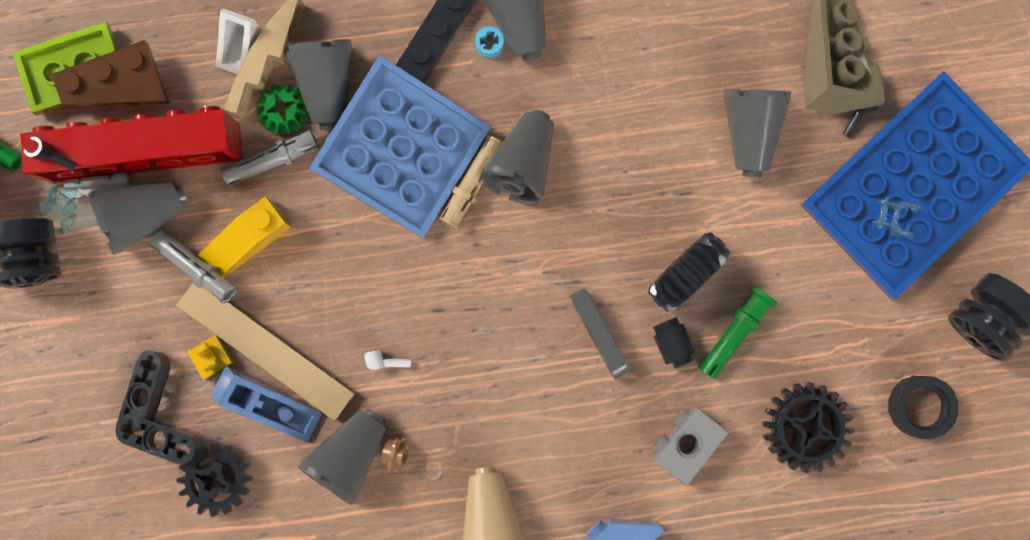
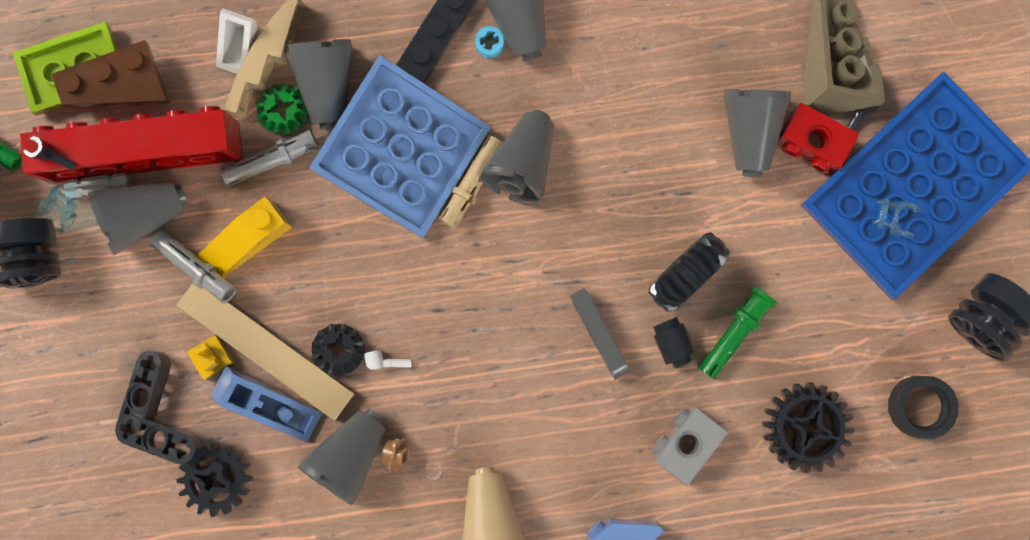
(346, 361): none -> black gear
(835, 139): none -> red brick

